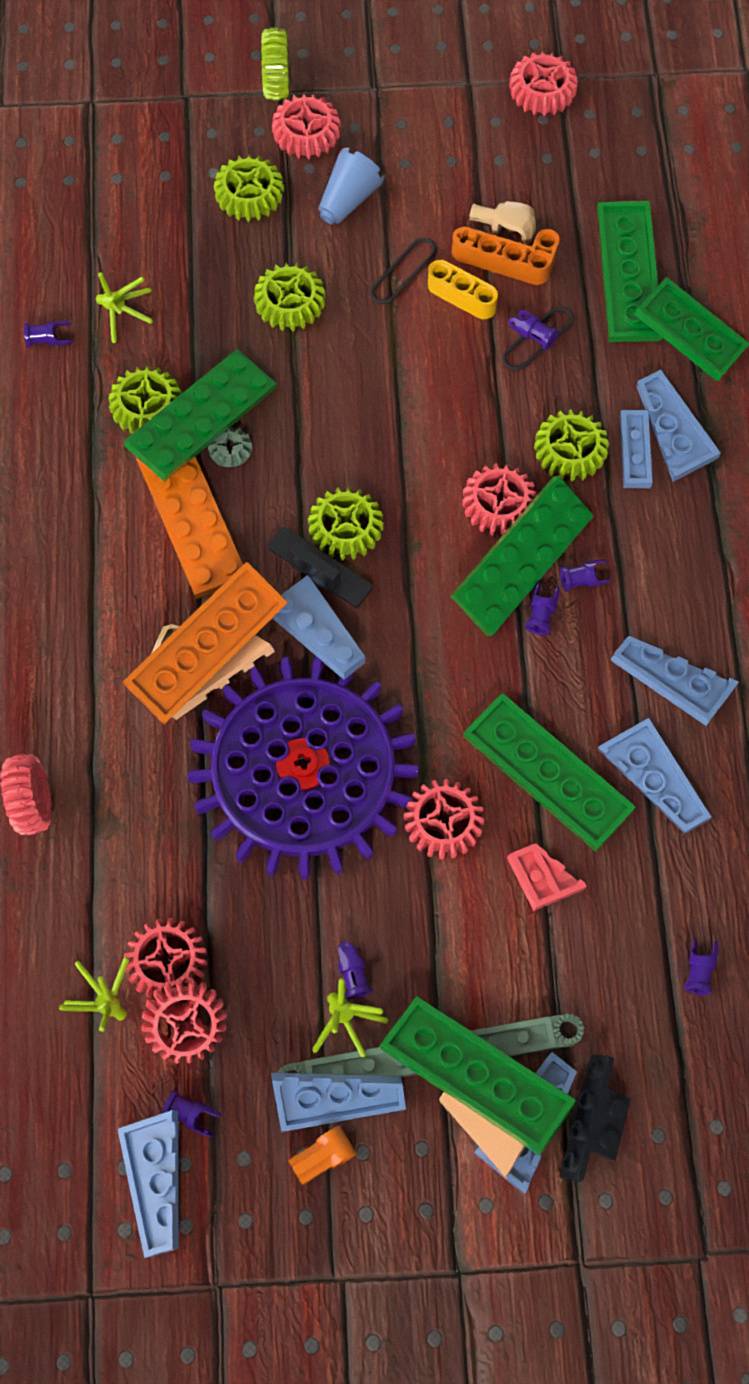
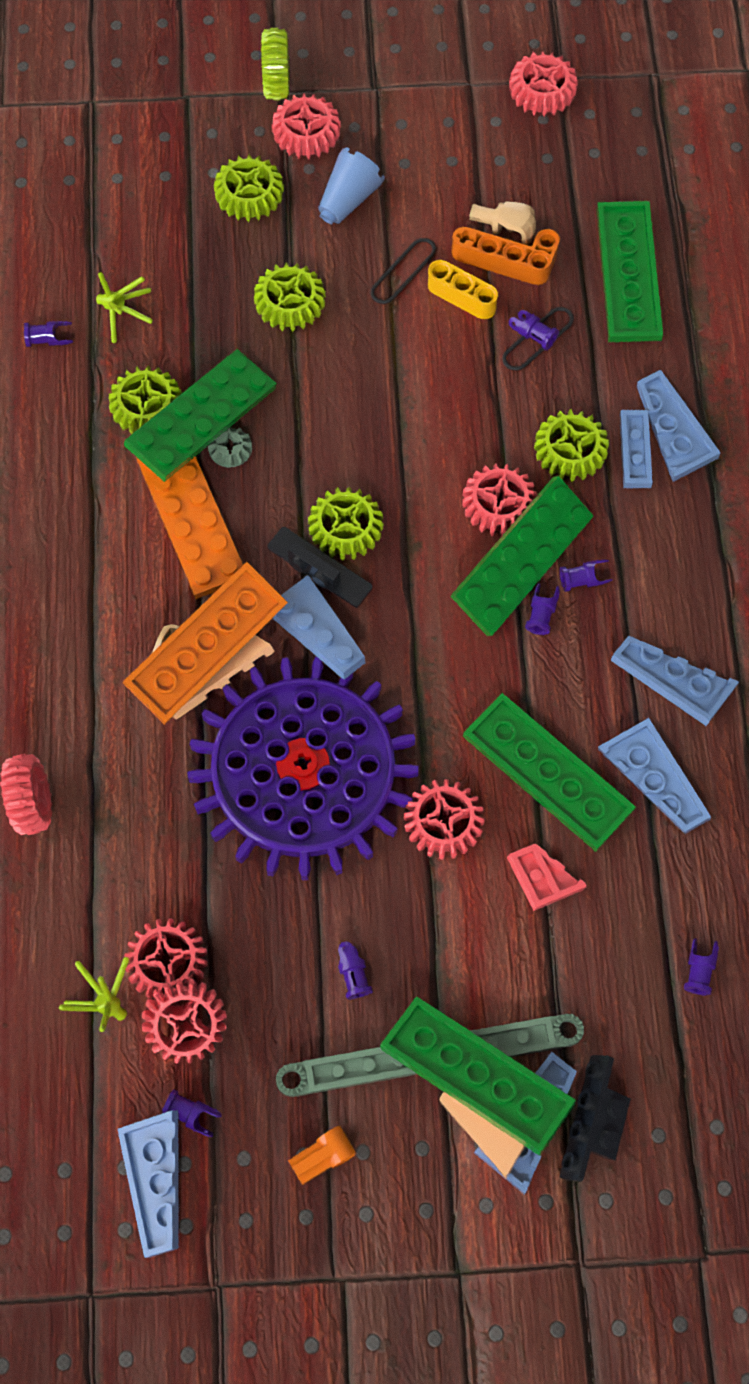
(332, 1098): medium blue wing -> none
(343, 1012): lime plant -> none
(691, 329): green plate -> none

